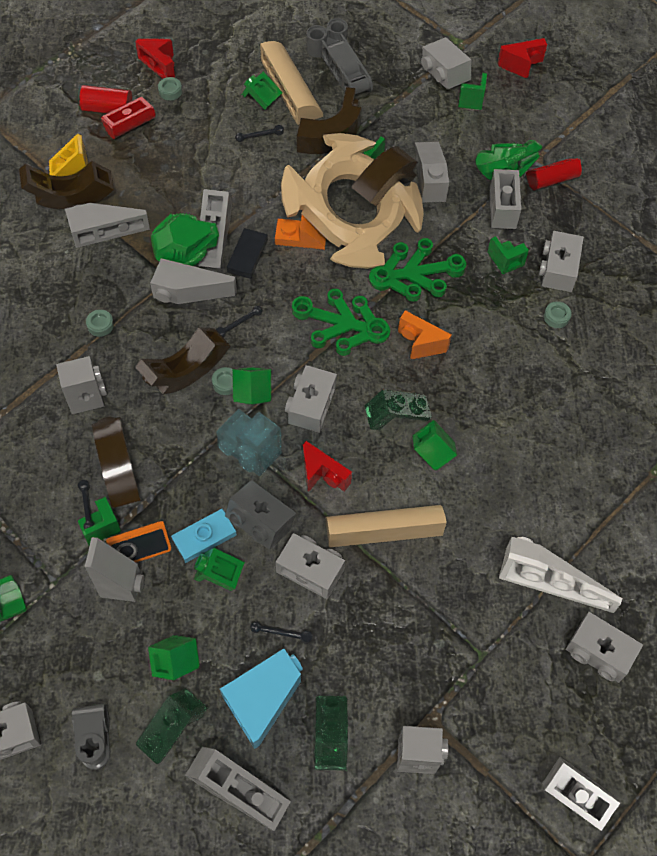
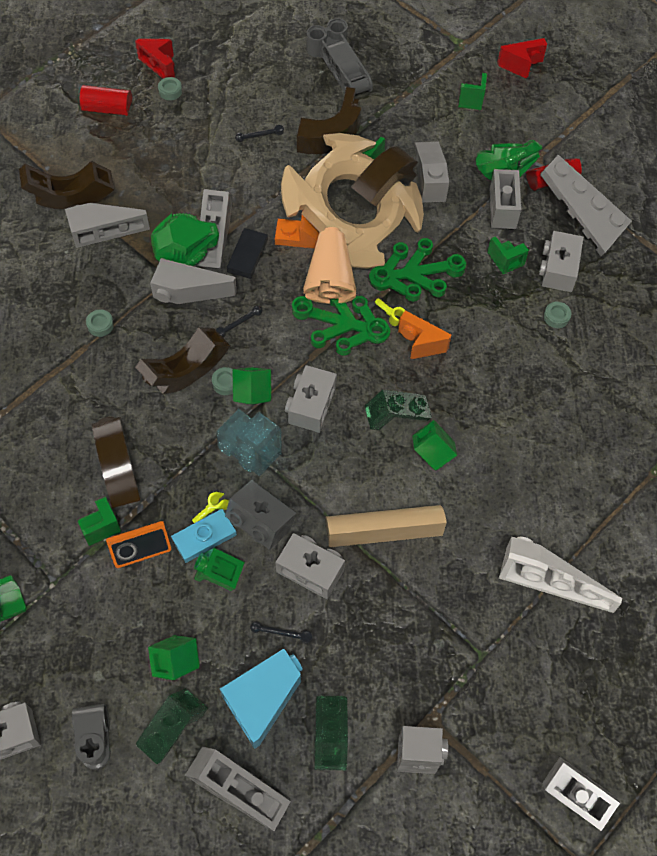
(69, 159): yellow slope -> none
(81, 384): light grey brick -> none
(84, 486): black hinge -> none
(113, 572): light grey slope -> none
(128, 117): red brick -> none
(213, 504): none -> neon yellow hand
(262, 90): green bracket -> none
(289, 80): tan brick -> none
(319, 465): red slope -> none
(330, 269): none -> light nougat cone
(398, 311): none -> neon yellow hand
(446, 63): light grey brick -> none
(596, 214): none -> light grey wing
(619, 648): light grey brick -> none

